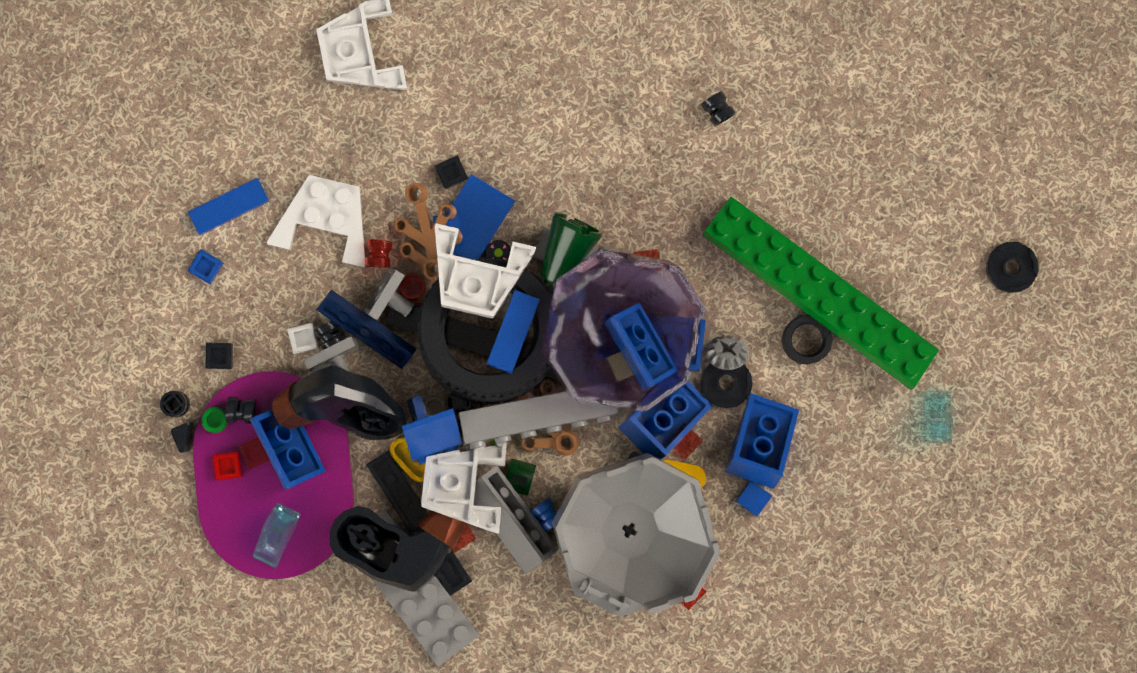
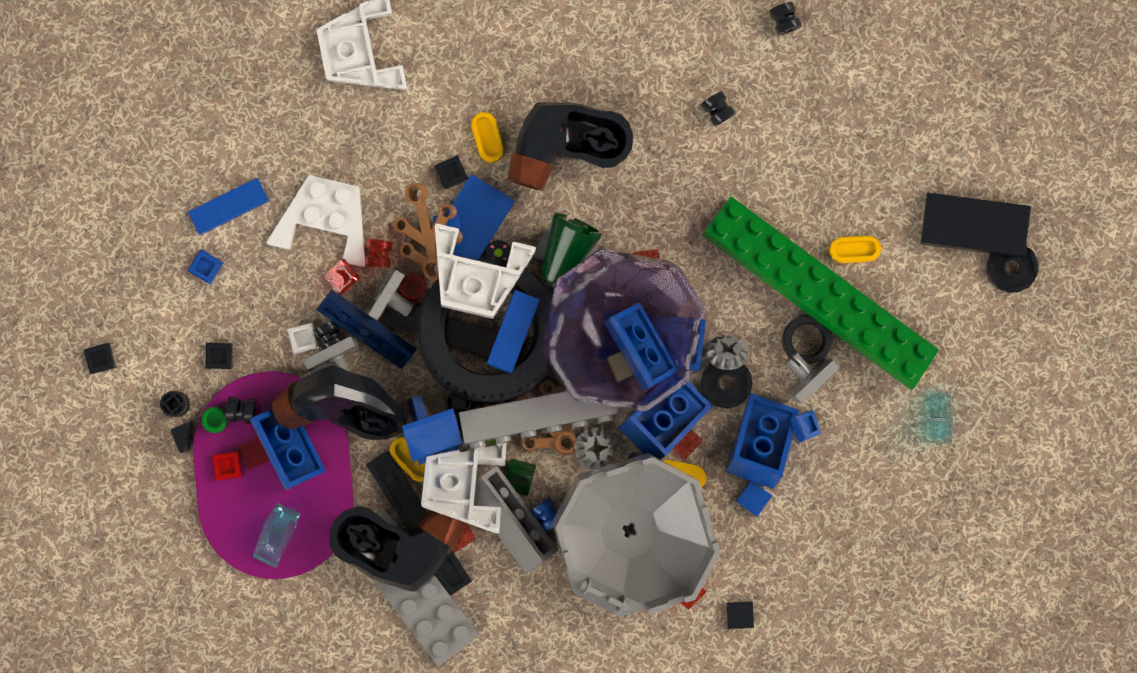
(100, 358): none -> black tile
(342, 277): none -> clear red plate
(487, 137): none -> yellow tile
(568, 133): none -> black piece
(586, 440): none -> light grey gear
(740, 615): none -> black tile
(785, 18): none -> black wheel
(805, 426): none -> blue tile
(809, 377): none -> light grey tile
(854, 249): none -> yellow tile
(975, 225): none -> black tile

